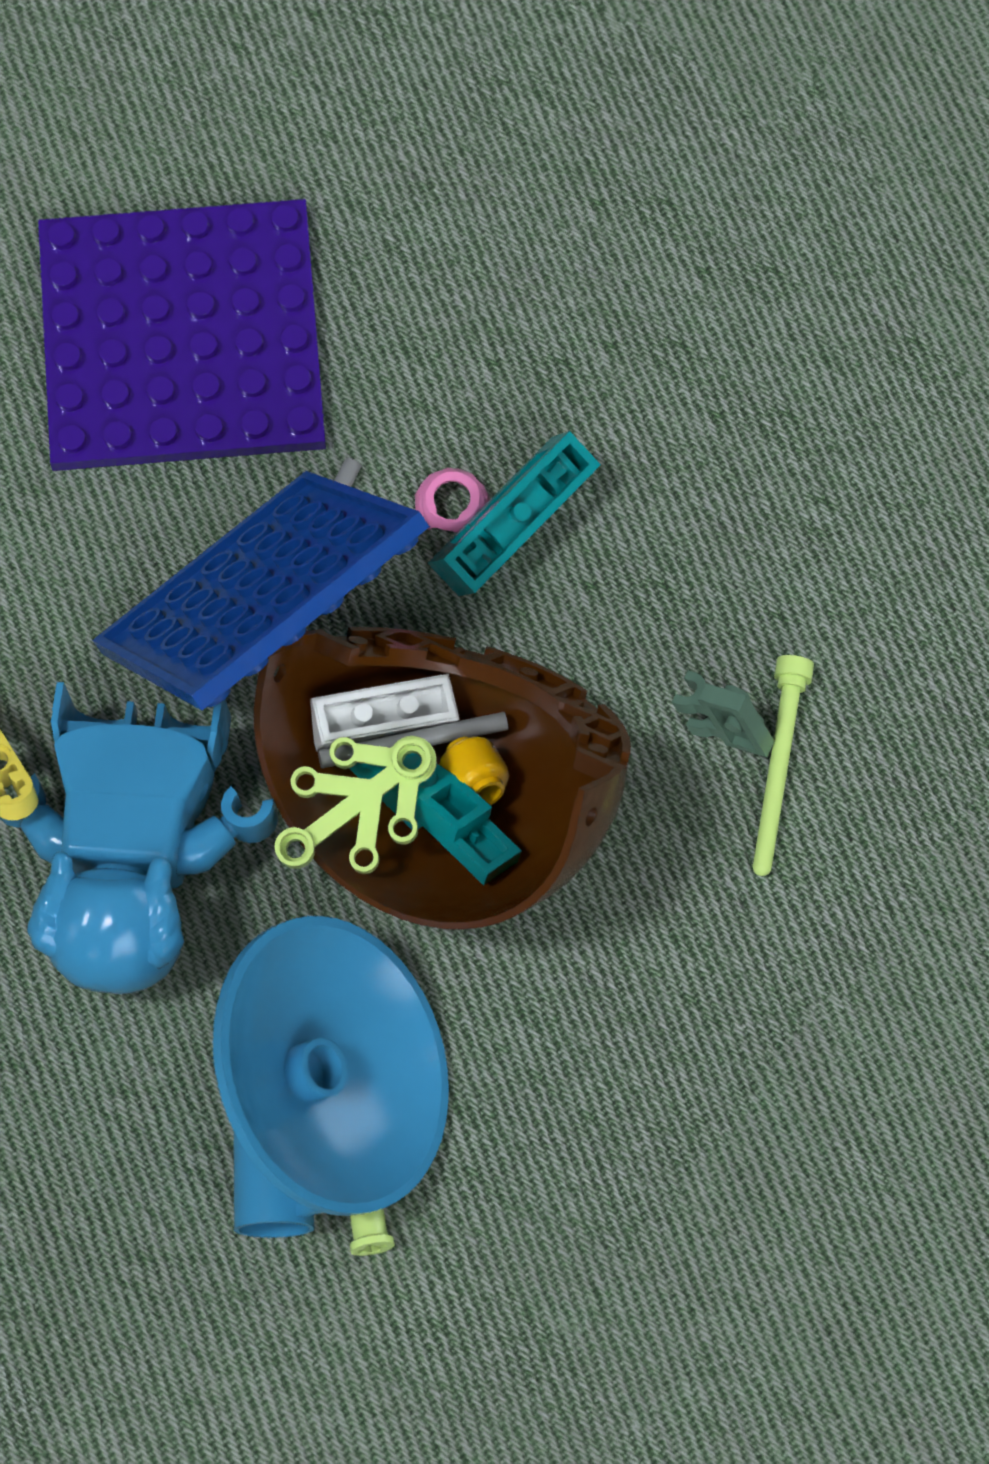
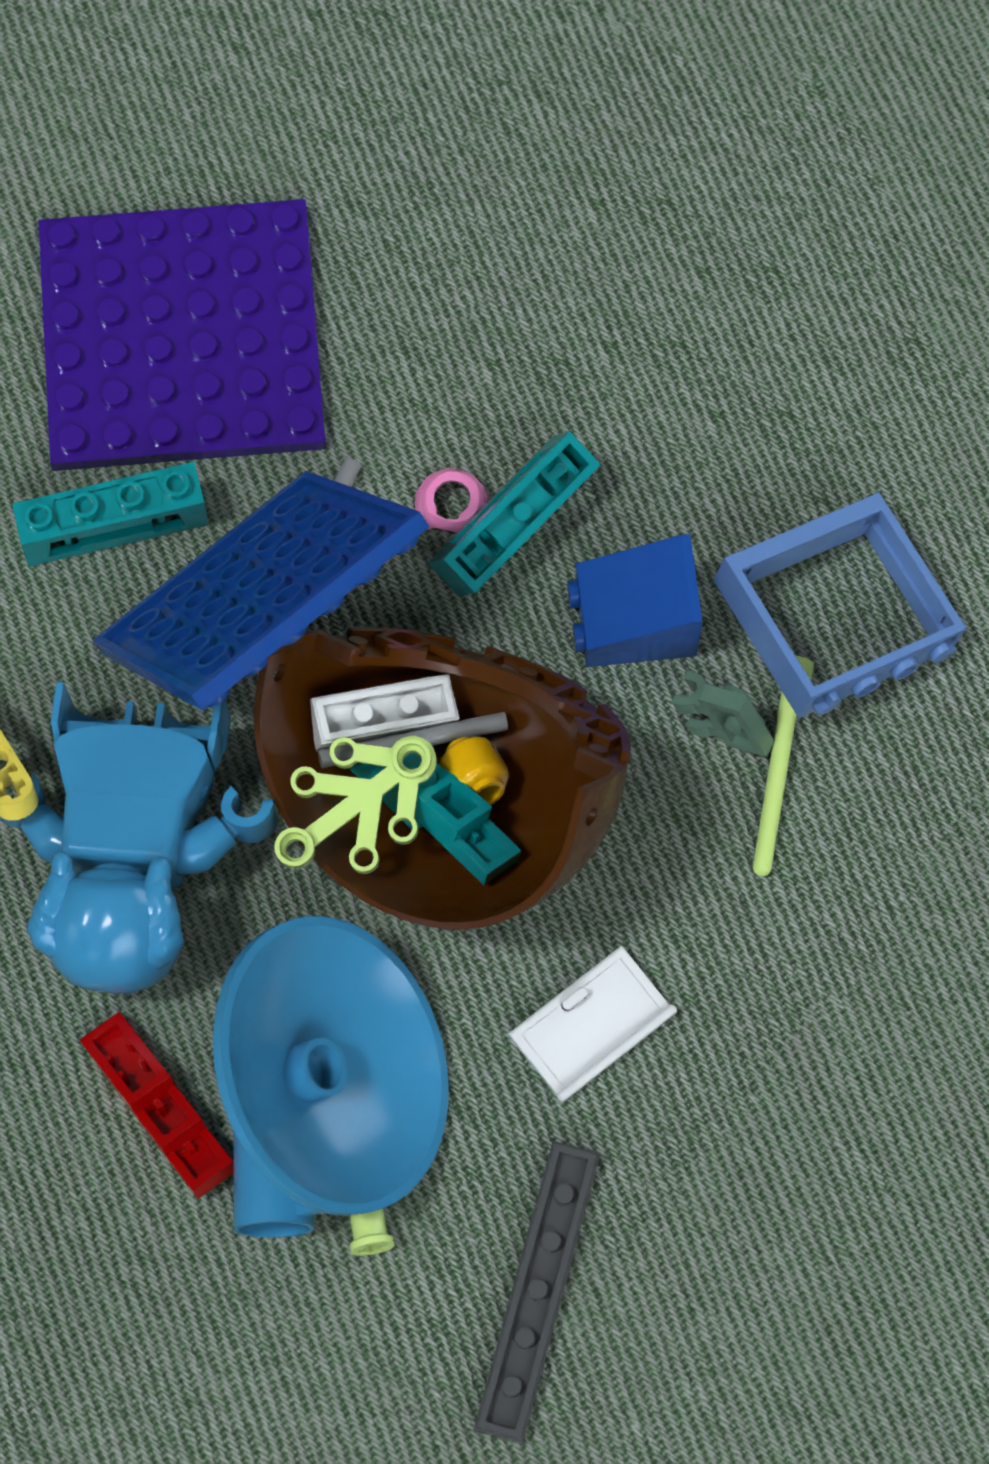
(110, 513): none -> teal brick
(158, 1105): none -> red slope
(537, 1293): none -> dark grey tile
(608, 1016): none -> white door
(637, 604): none -> blue slope
(902, 561): none -> medium blue window

